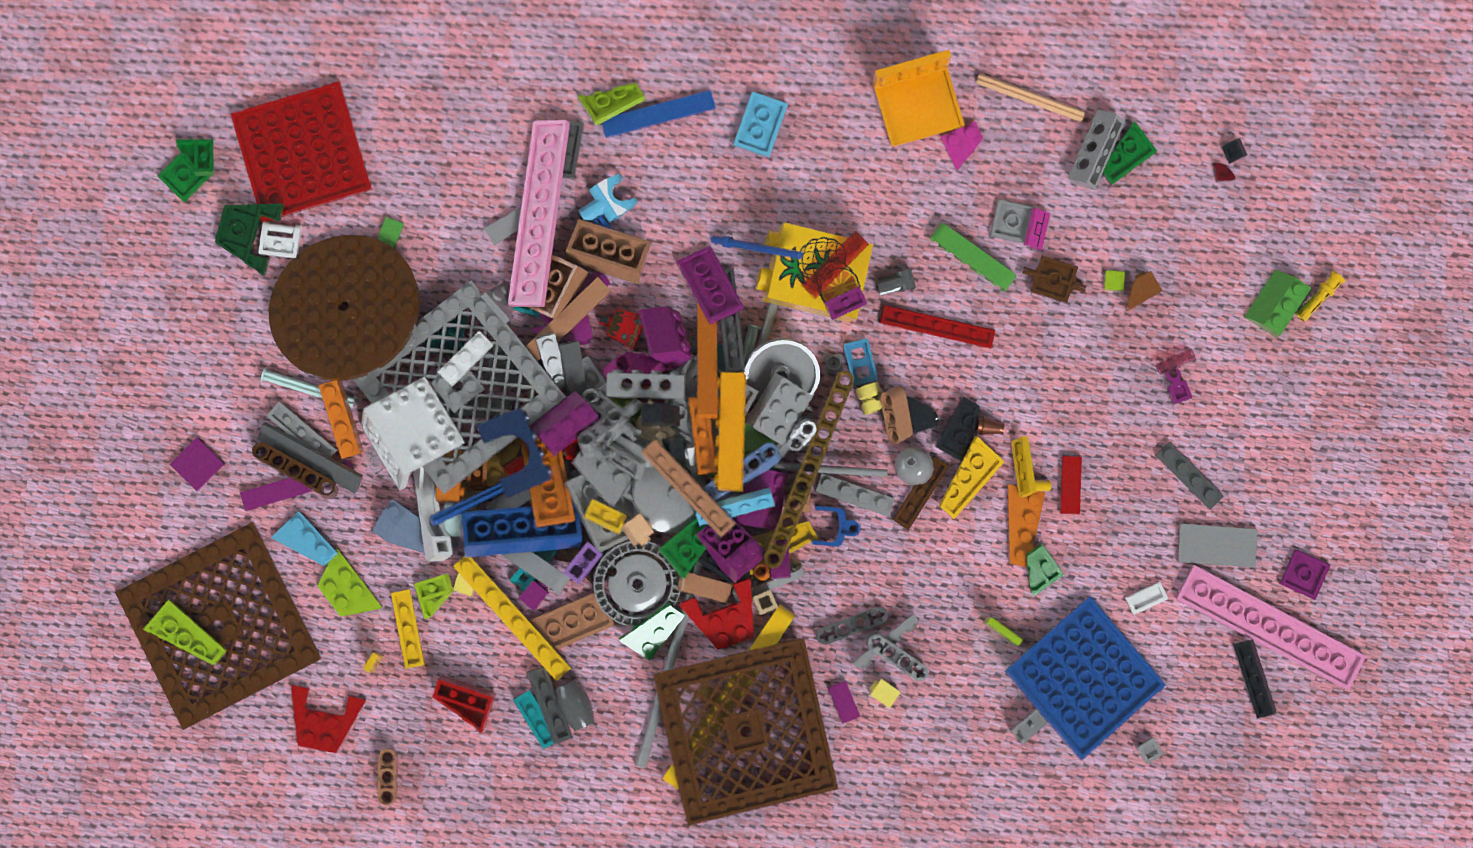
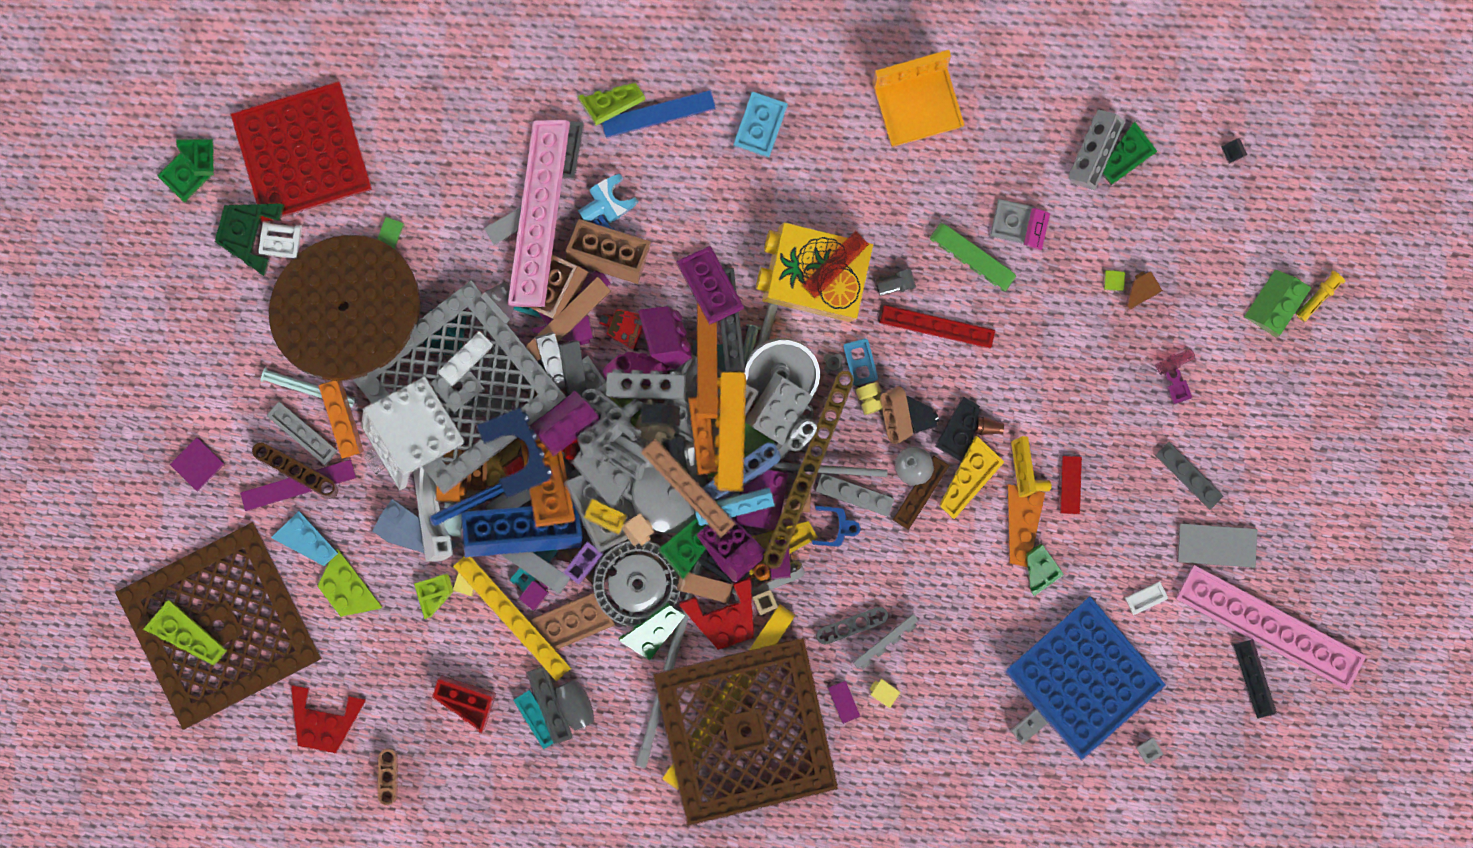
(310, 457): dark grey tile -> none
(373, 662): yellow tile -> none
(408, 629): yellow plate -> none
(729, 242): blue bar -> none
(845, 303): magenta plate -> none
(895, 658): dark grey beam -> none
(962, 143): dark pink wing -> none
(1003, 631): lime tile -> none
(1030, 97): light nougat axle -> none
(1054, 279): reddish brown plate -> none
(1223, 173): dark red tile -> none
(1304, 574): magenta tile -> none

